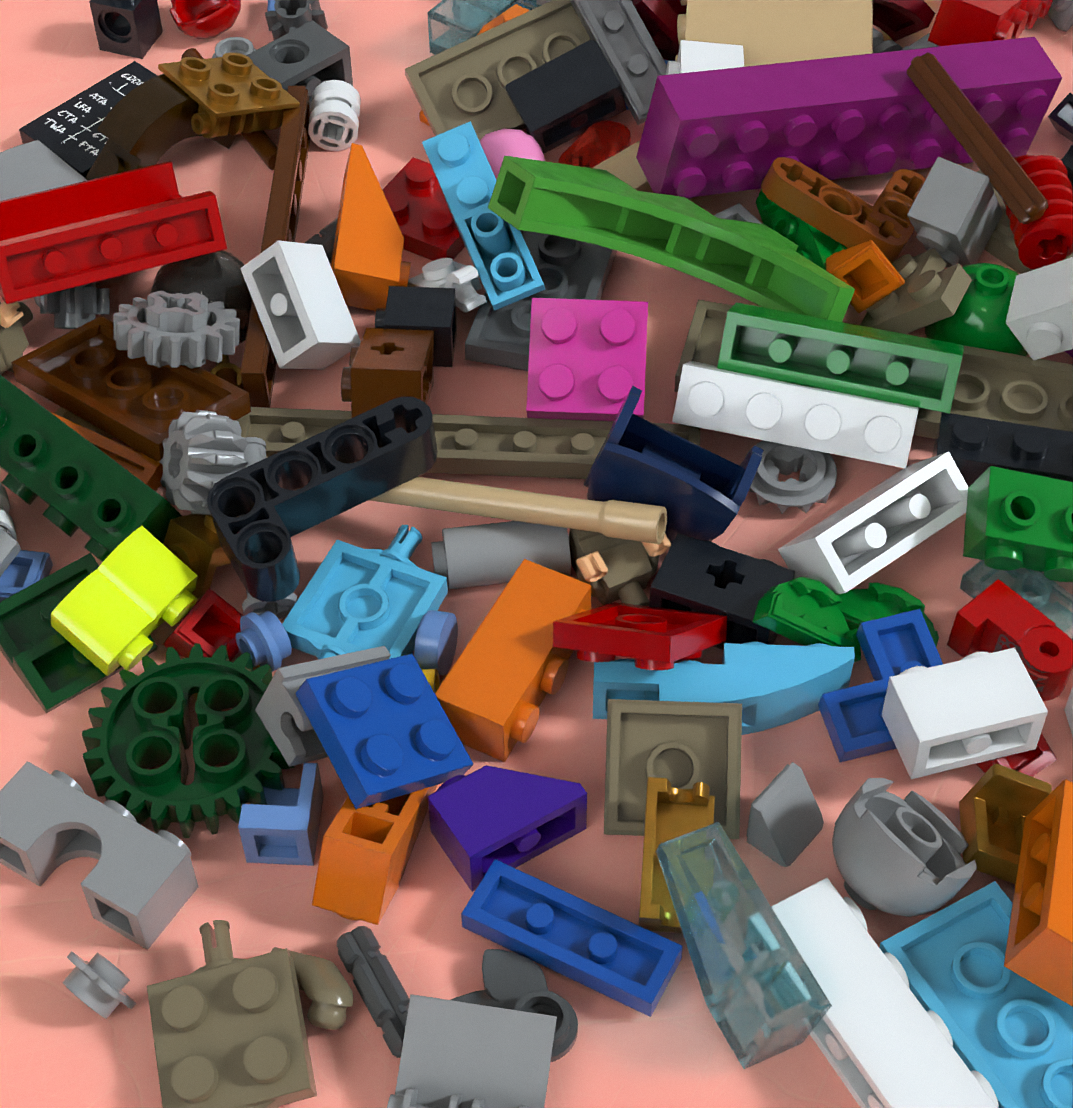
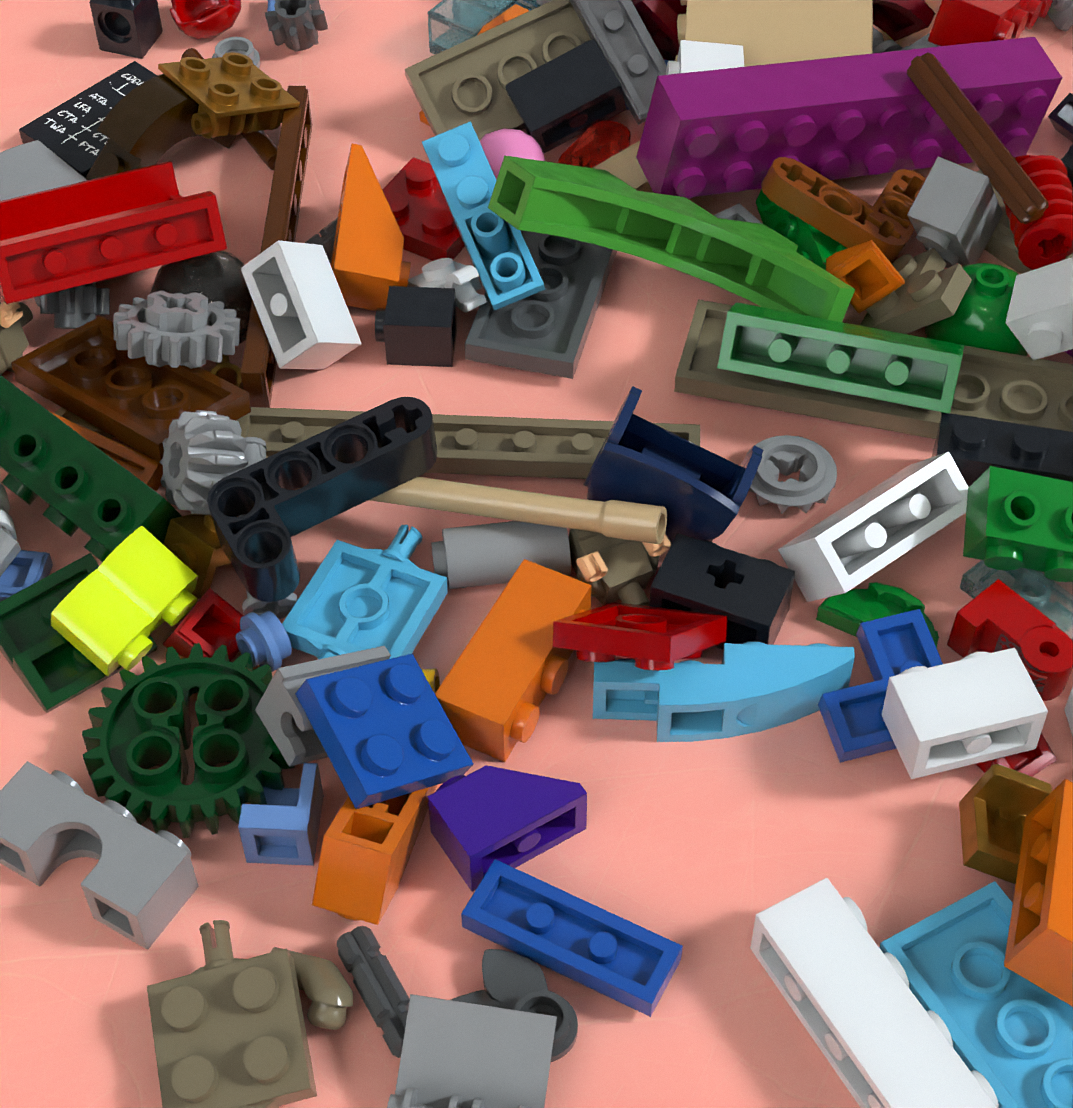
(98, 984): light grey plate -> none
(305, 58): dark grey brick -> none
(334, 115): white wheel -> none
(388, 367): reddish brown brick -> none
(436, 641): medium blue tile -> none
(585, 358): dark pink brick -> none
(667, 815): pearl gold hinge -> none
(676, 743): dark tan tile -> none
(739, 948): clear light blue slope -> none
(784, 817): light grey slope -> none
(794, 414): white arch -> none
(806, 614): green tile -> none
(898, 852): light grey cylinder -> none

